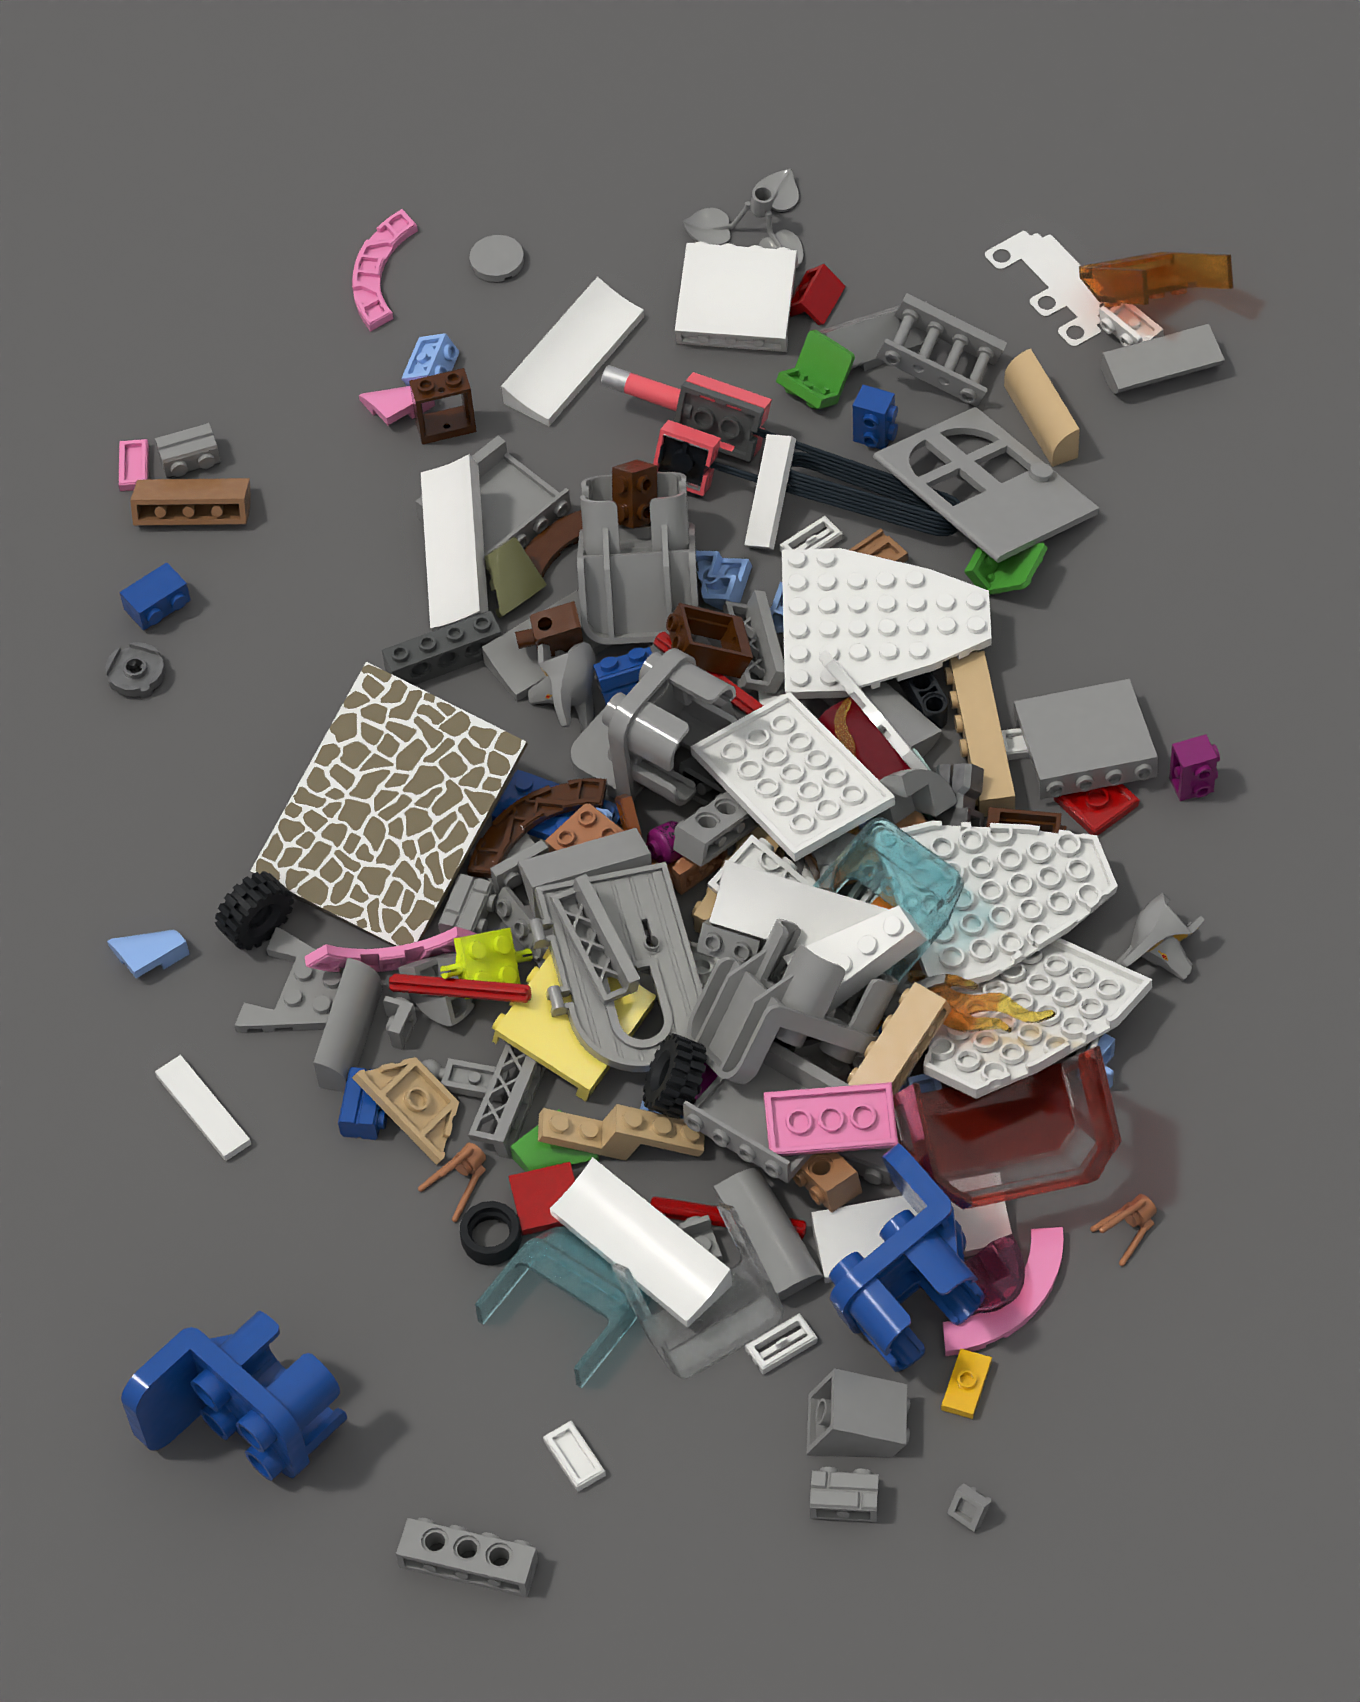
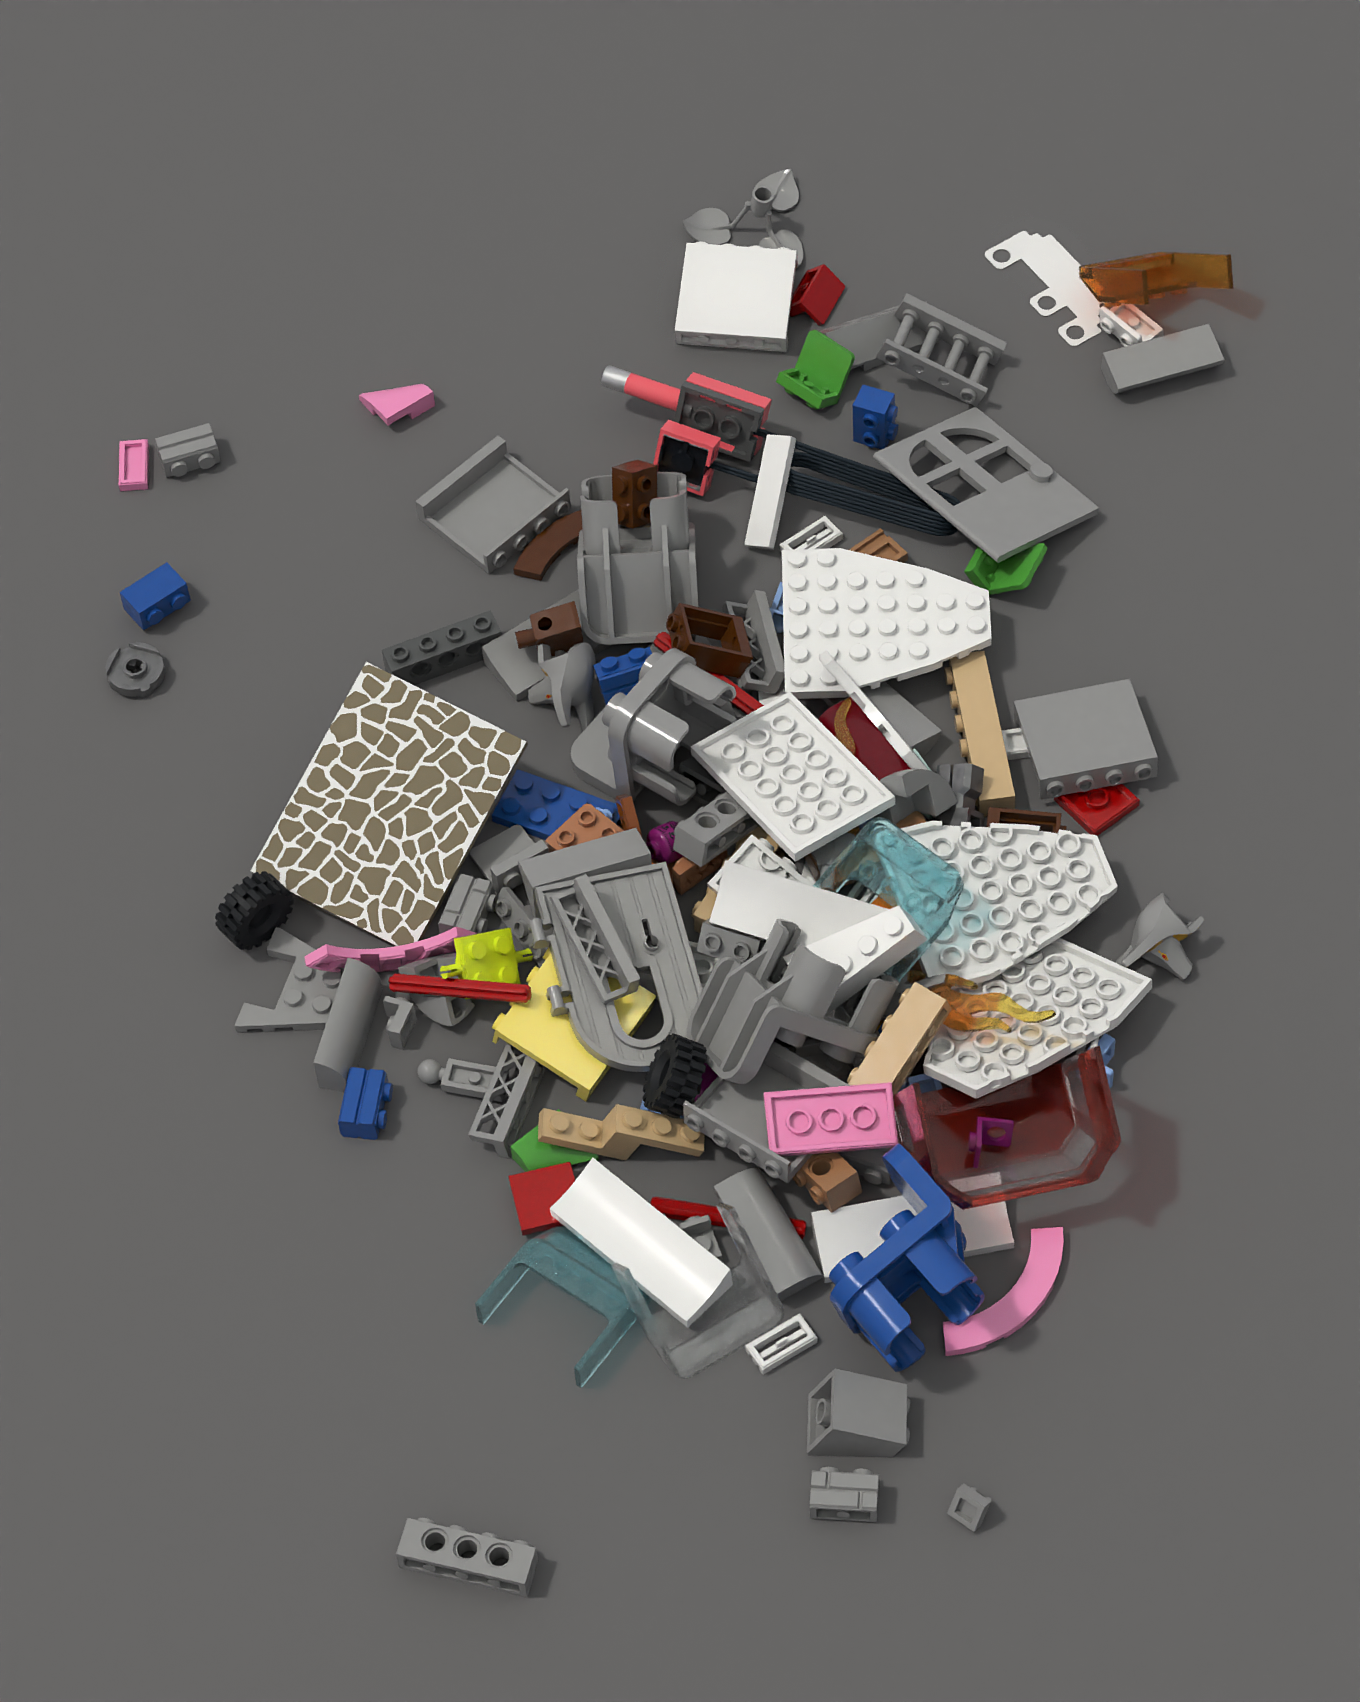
(149, 950): light blue slope -> none
(191, 501): medium nougat brick -> none
(203, 1108): white tile -> none
(239, 1390): blue piece -> none
(370, 265): bright pink tile -> none
(413, 1102): tan wing -> none
(430, 357): light blue bracket -> none
(454, 542): white arch -> none
(459, 419): reddish brown window -> none
(465, 1162): nougat plant -> none
(489, 1211): black tyre -> none
(496, 258): light grey tile -> none
(512, 575): olive slope -> none
(529, 812): reddish brown tile -> none
(571, 353): white arch -> none
(574, 1456): white tile -> none
(721, 577): light blue slope -> none
(927, 697): black beam -> none
(966, 1383): yellow plate -> none
(982, 1137): none -> magenta bracket
(998, 1273): clear pink brick -> none
(1042, 408): tan brick -> none
(1135, 1213): nougat plant -> none
(1193, 767): magenta brick -> none

